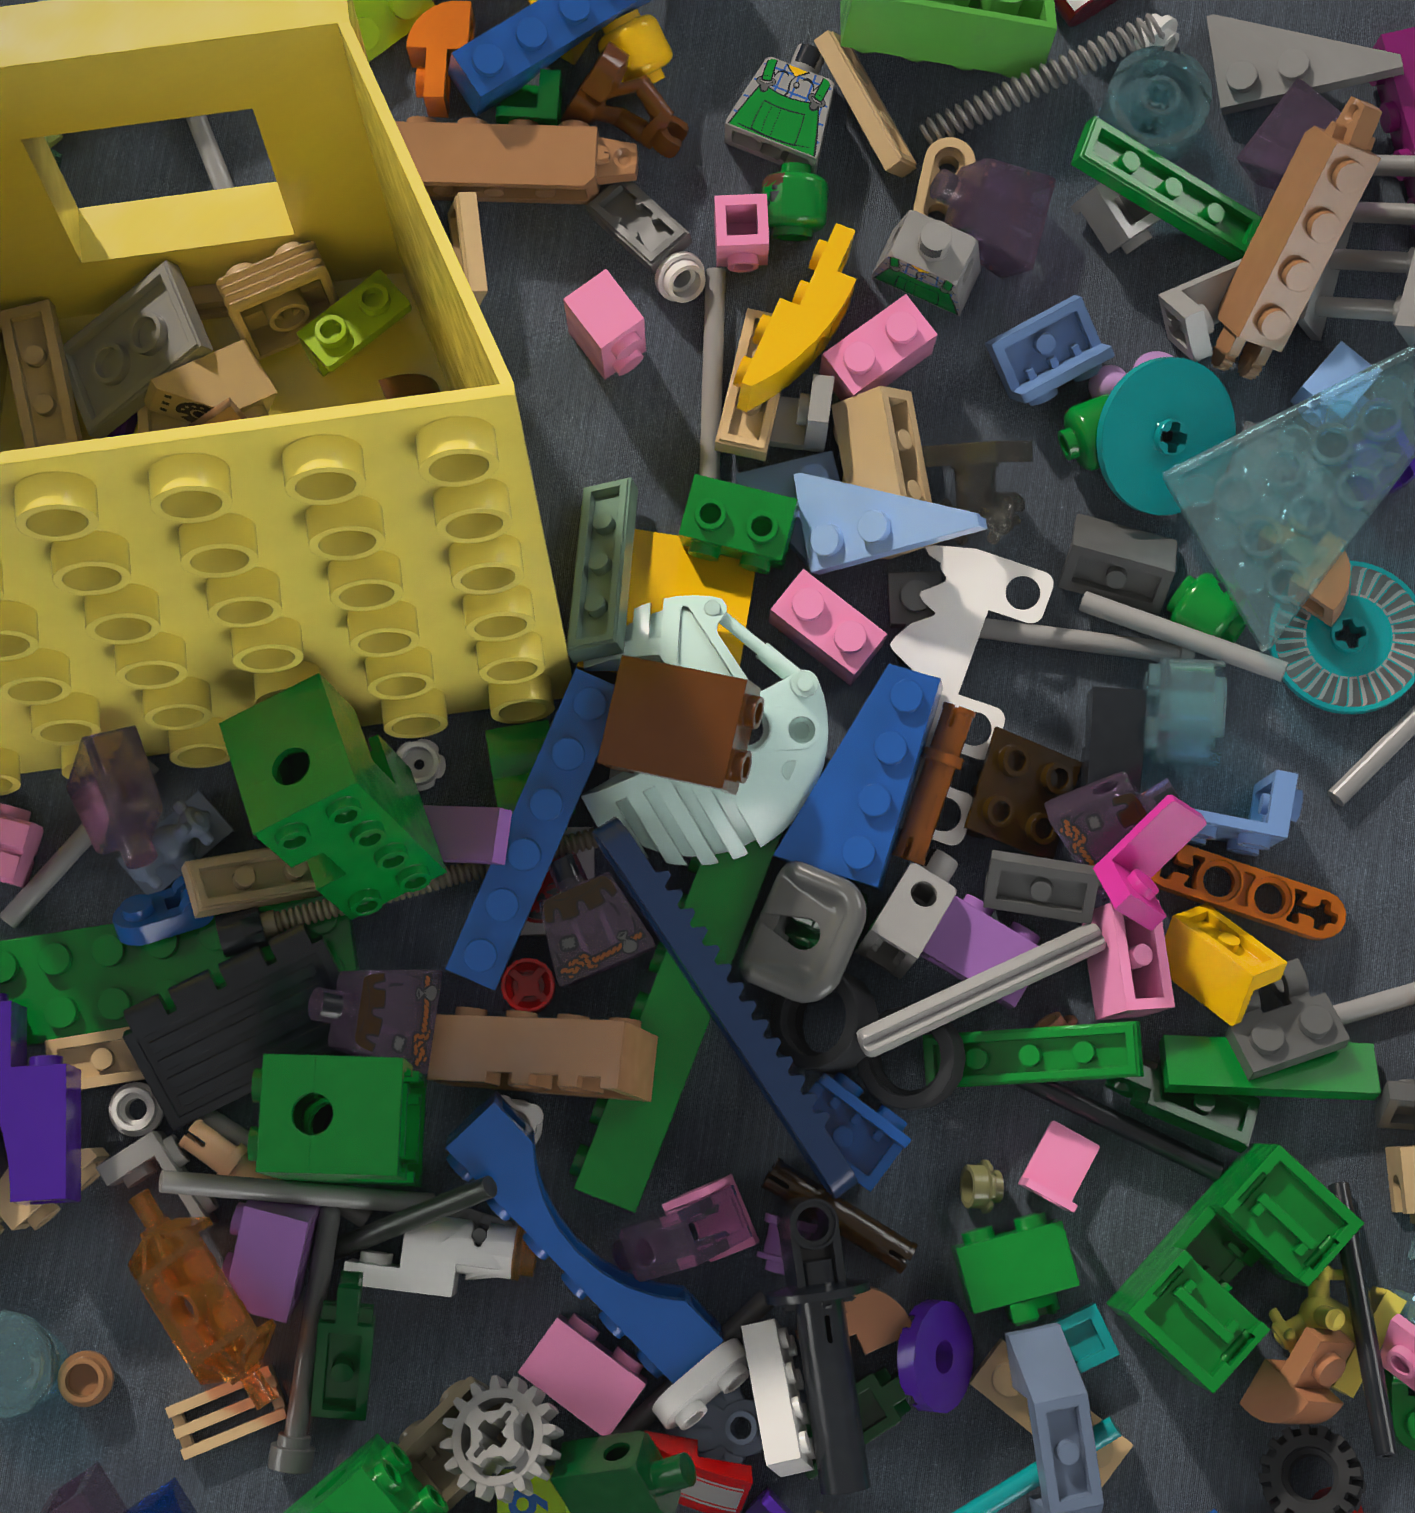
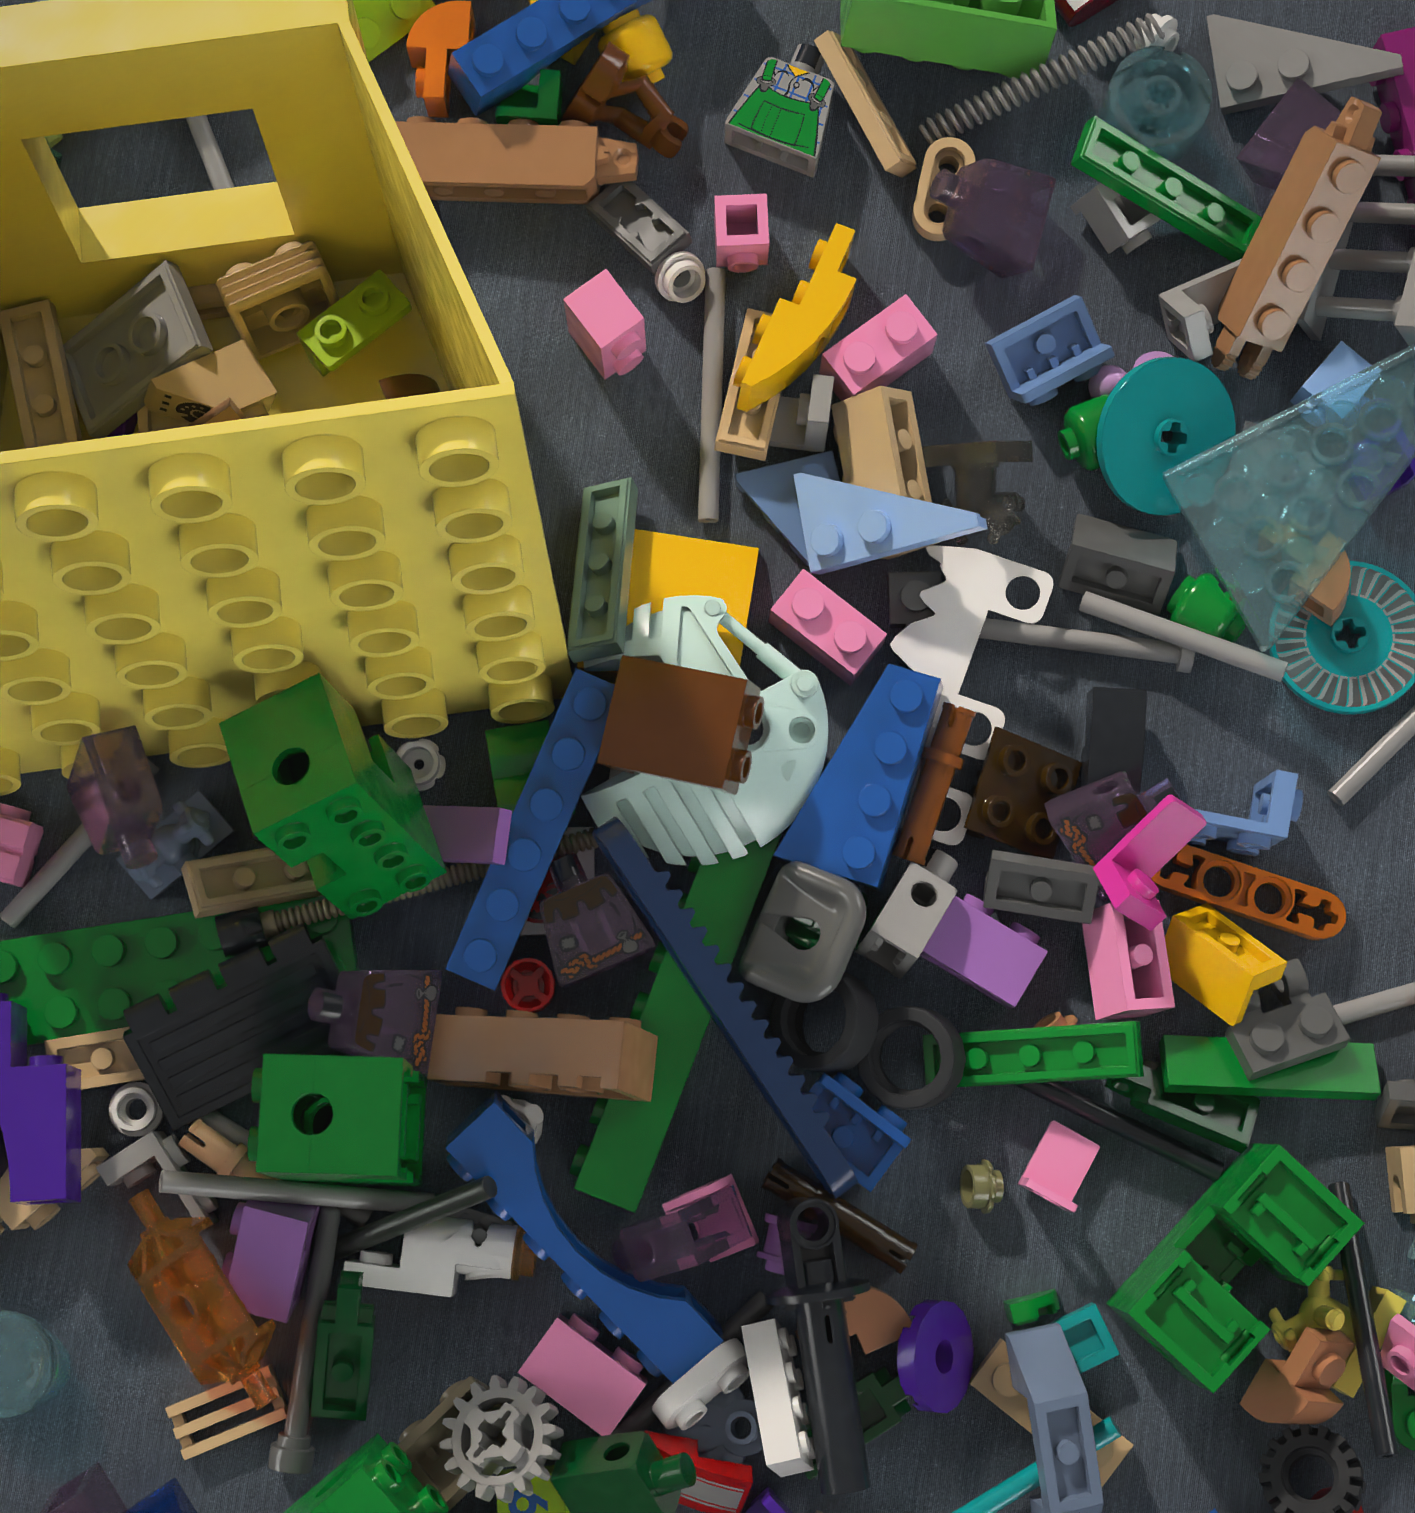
(85, 1378): medium nougat plate -> none
(156, 916): blue plate -> none
(467, 241): tan tile -> none
(738, 524): green brick -> none
(795, 202): green head -> none
(930, 262): light grey torso -> none
(980, 990): light grey axle -> none
(1014, 1263): green brick -> none
(1186, 711): clear light blue brick -> none

